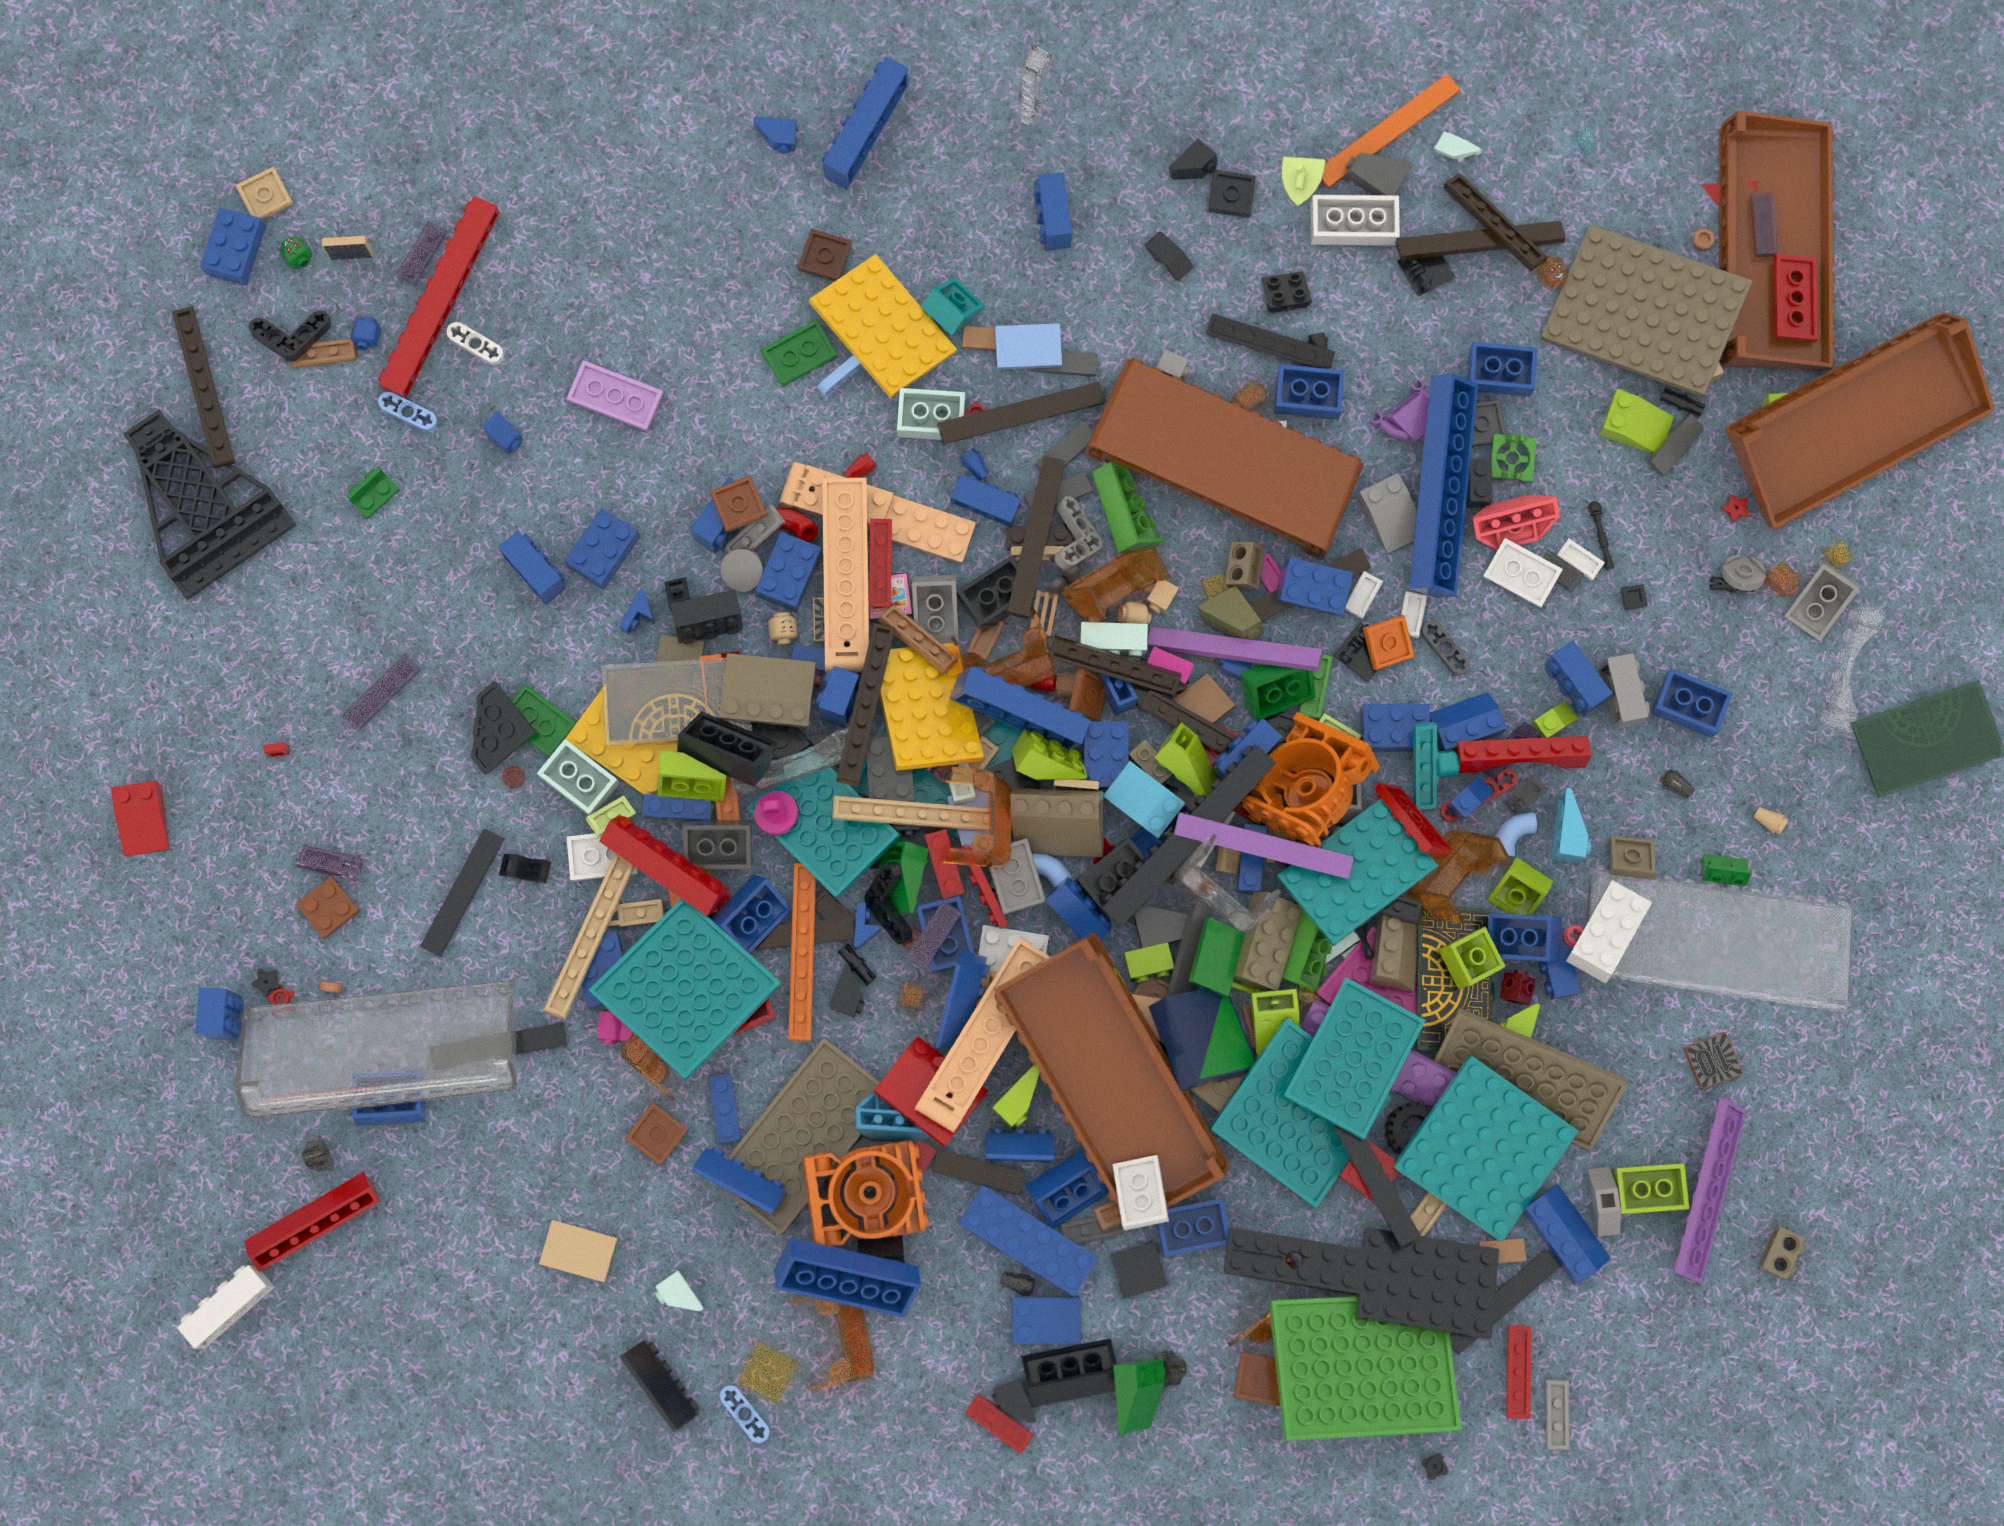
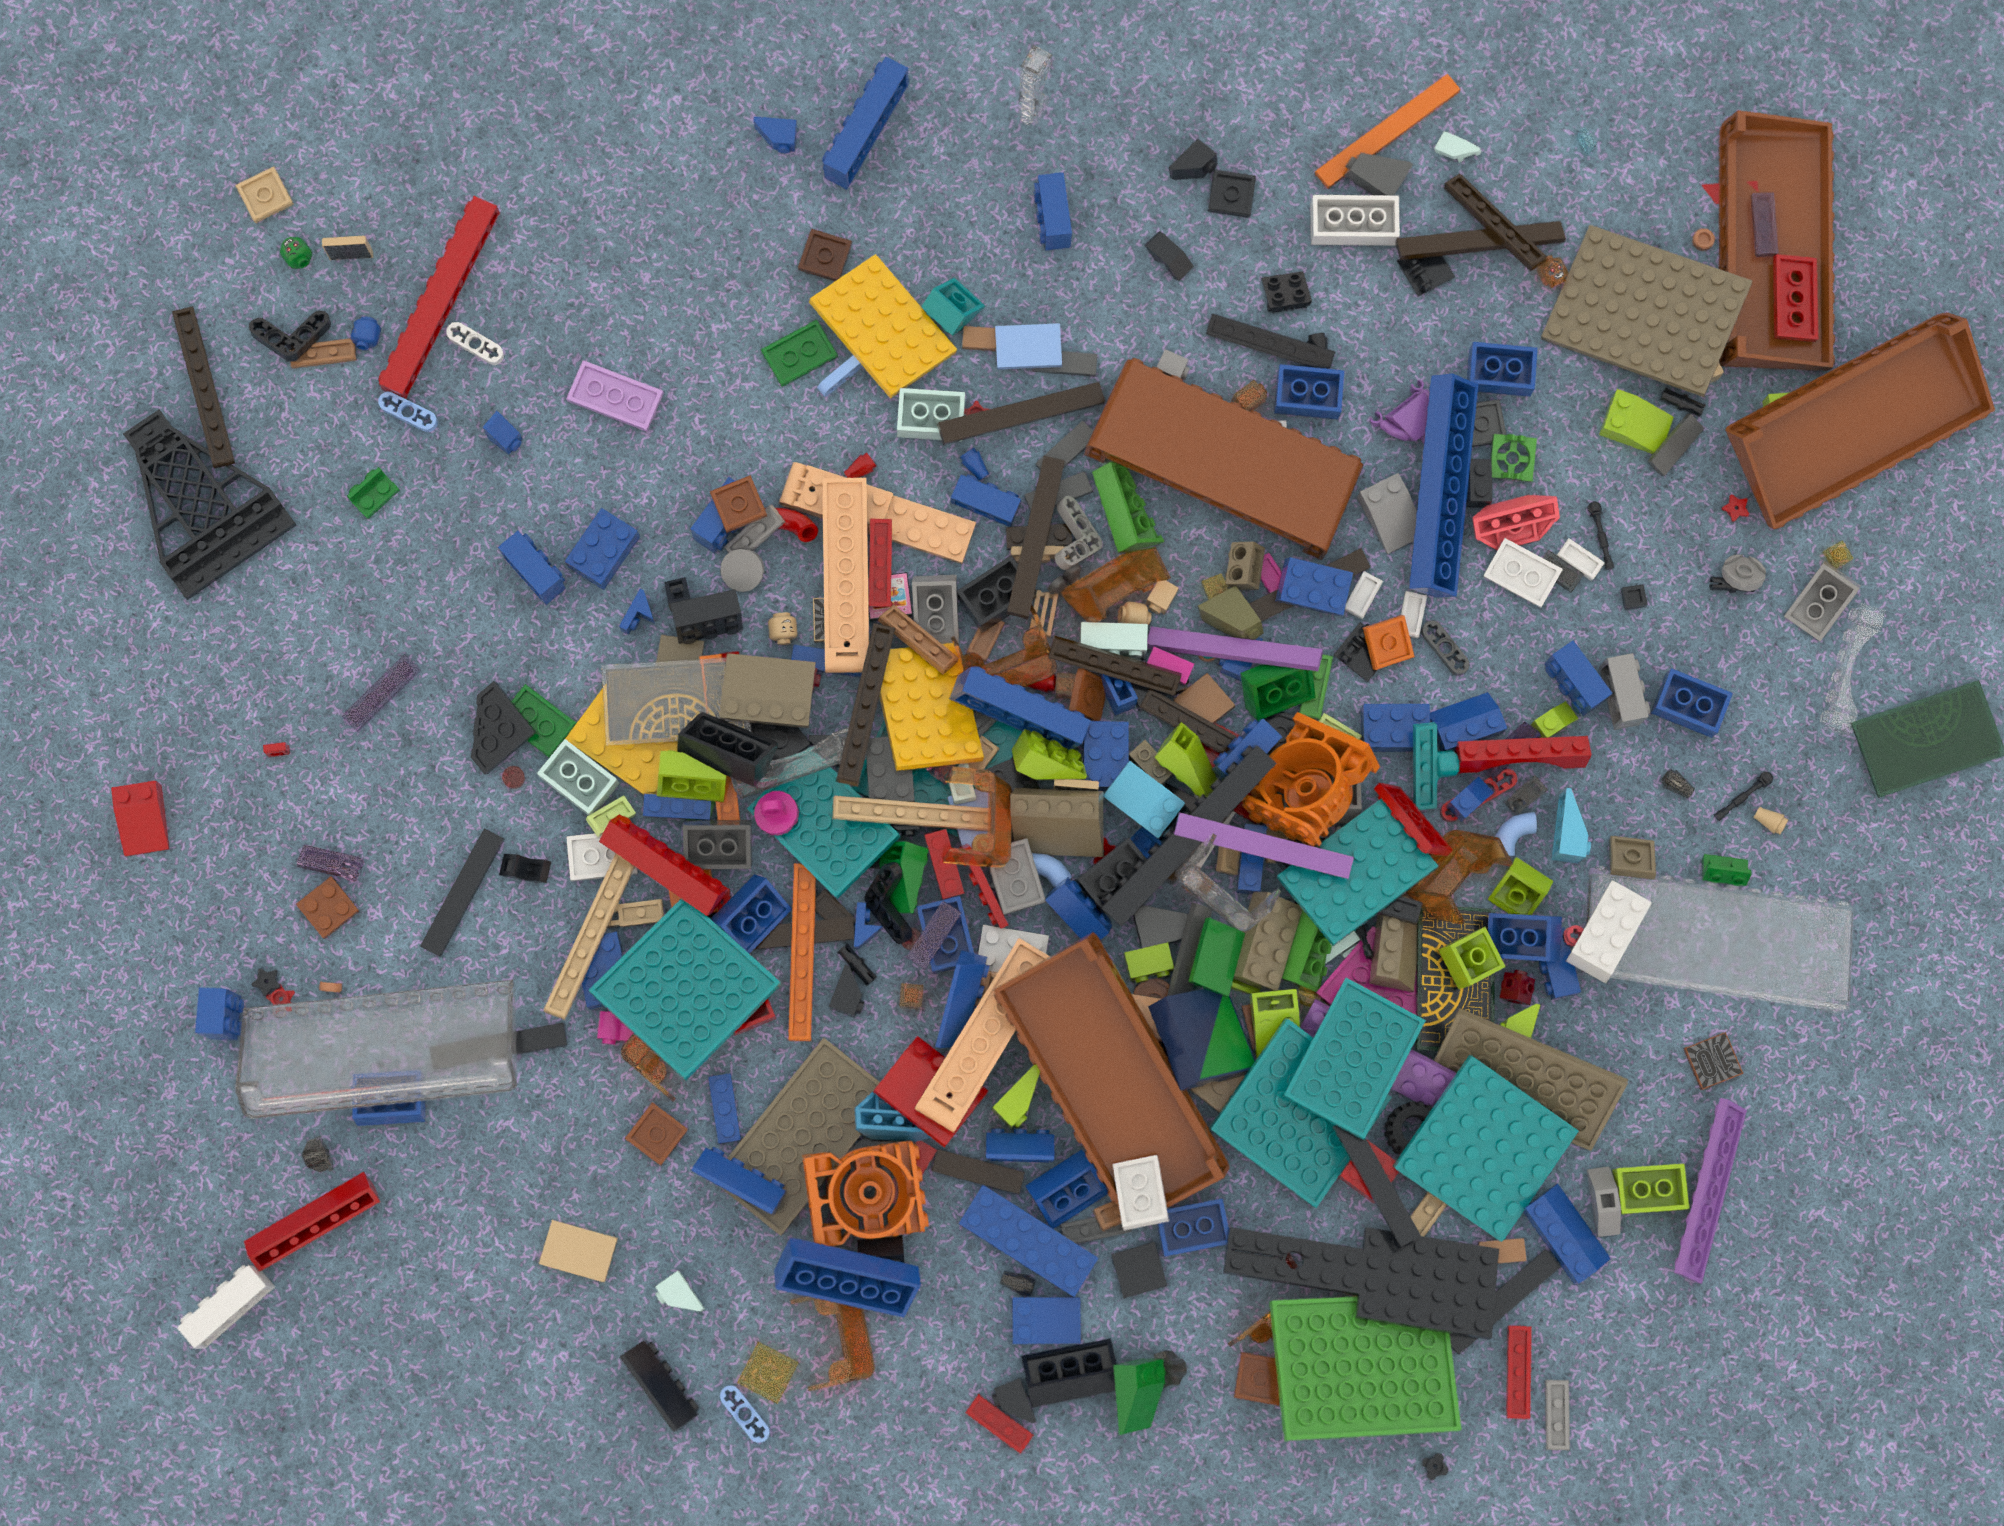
(233, 246): blue brick -> none
(421, 253): clear purple plate -> none
(788, 572): blue brick -> none
(838, 697): blue brick -> none
(1301, 177): yellowish green shield -> none
(1764, 780): none -> black piece
(1776, 1250): dark tan brick -> none
(1783, 580): clear orange brick -> none

